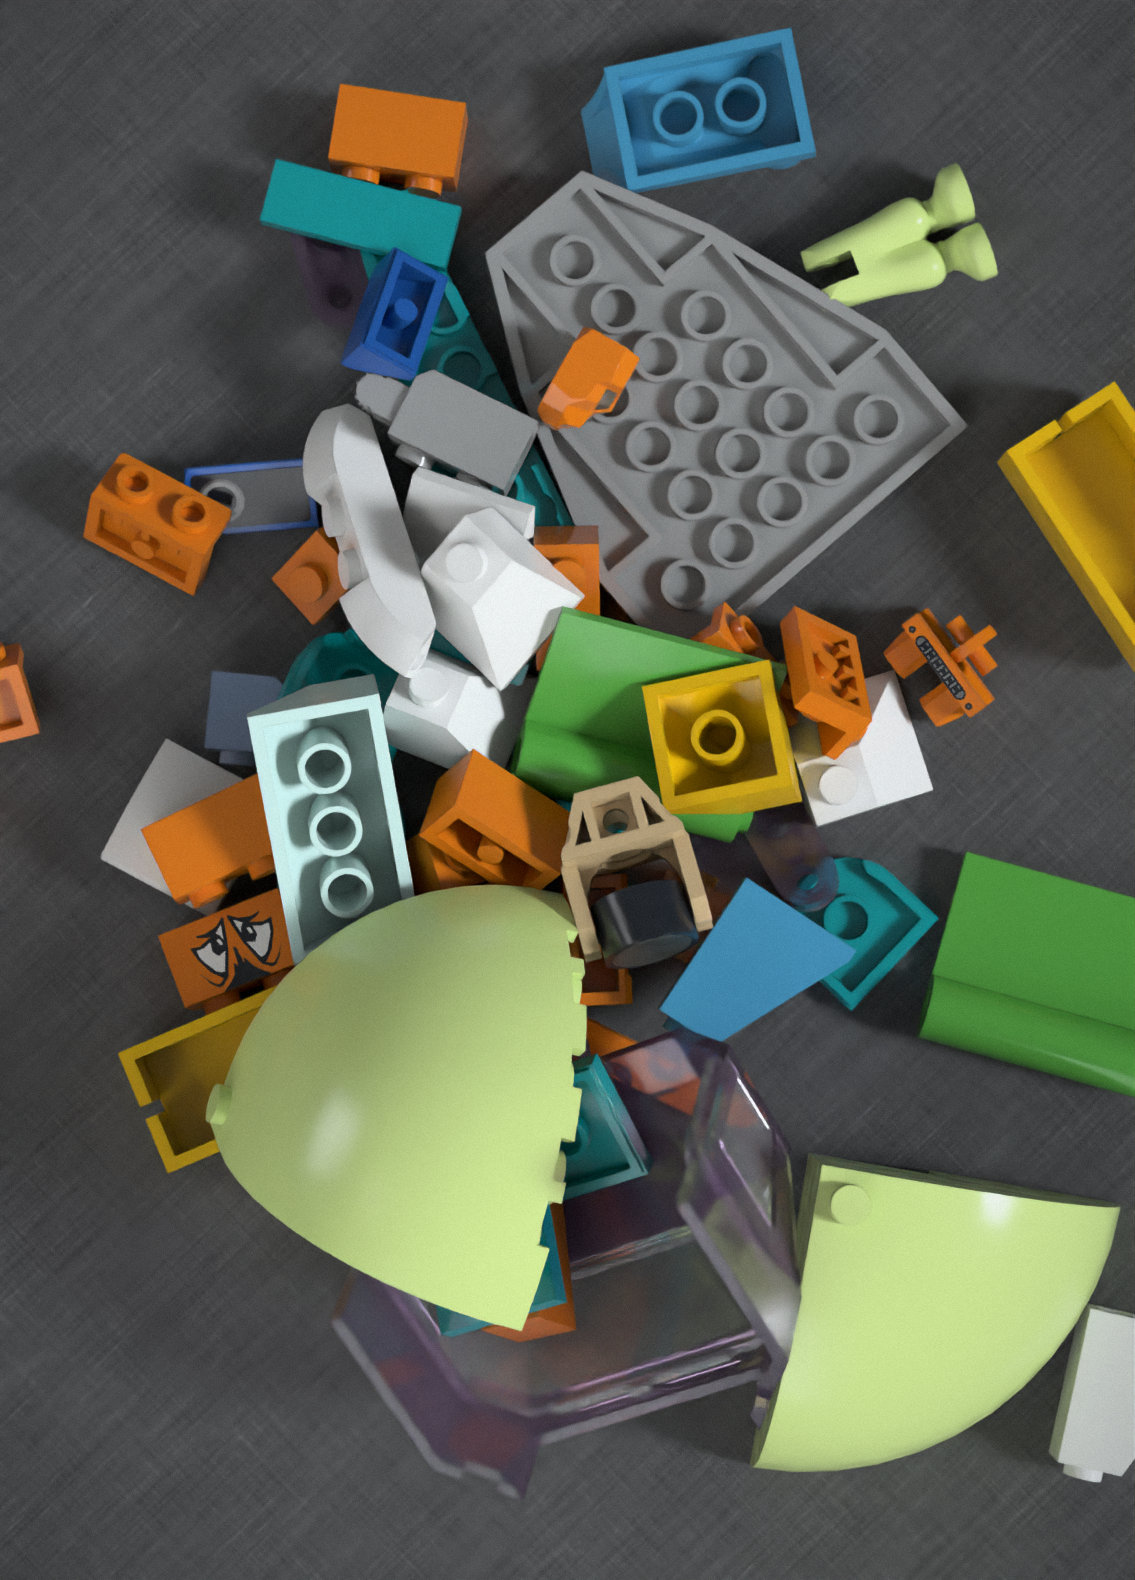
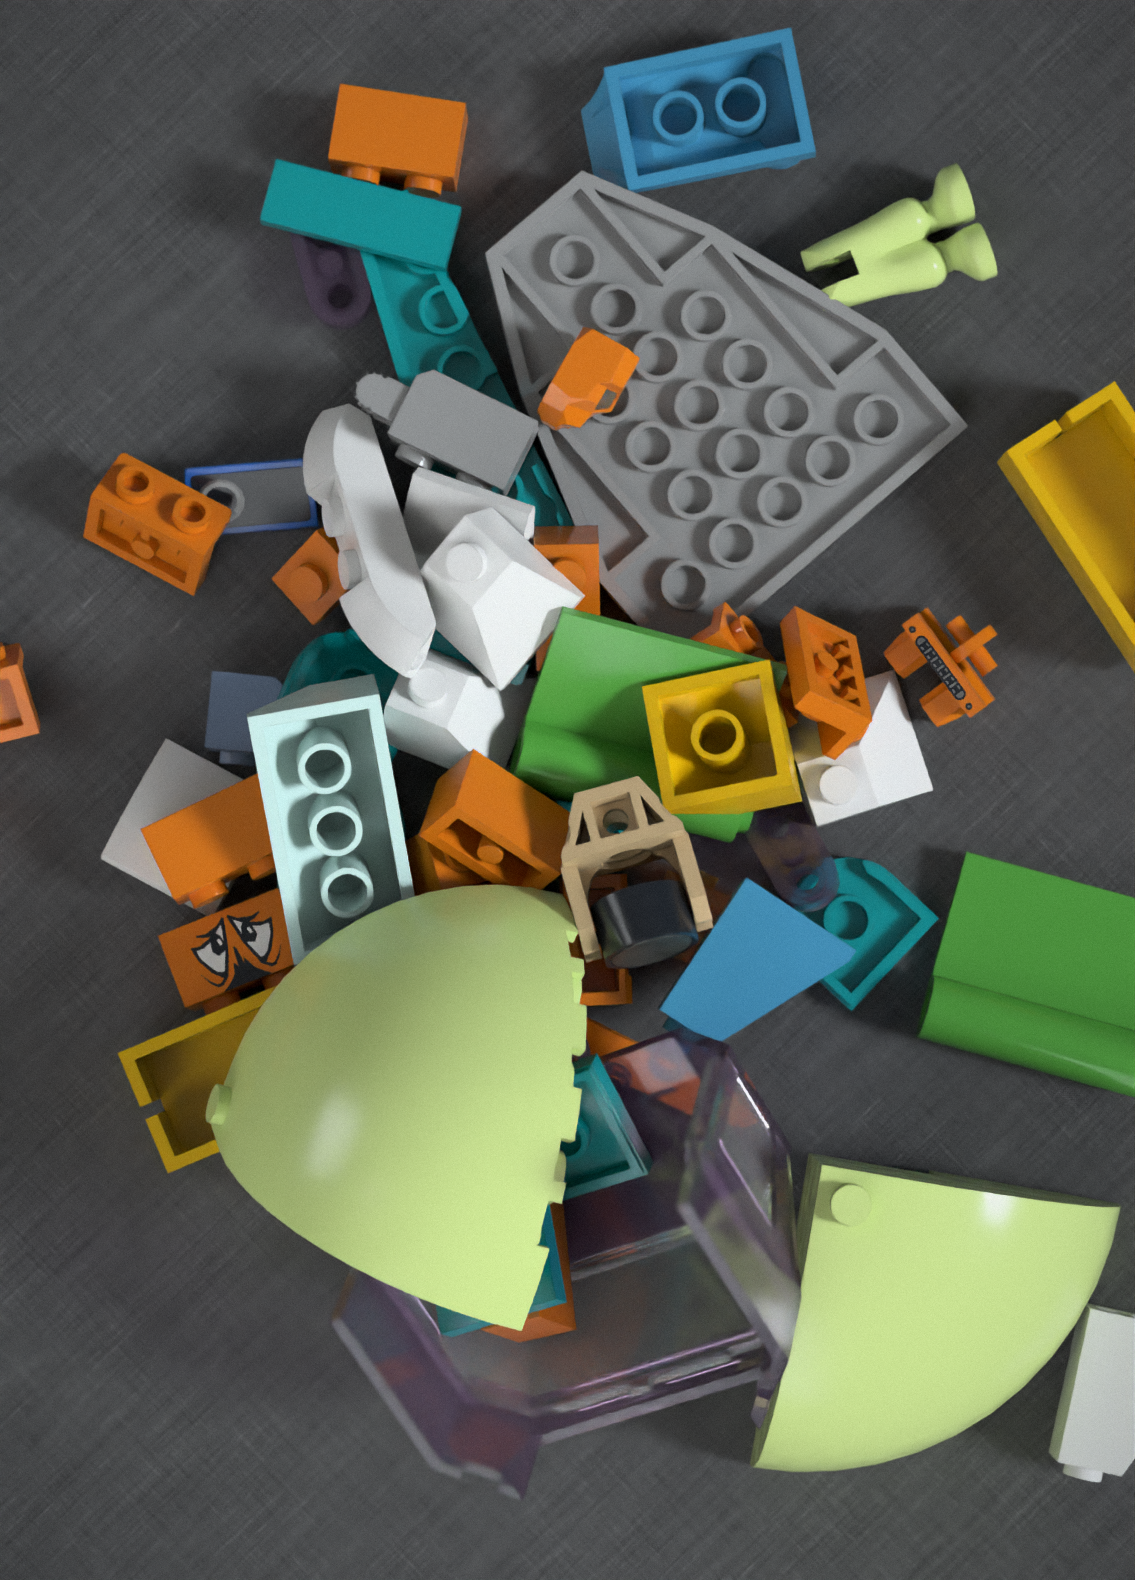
(395, 317): blue slope -> none

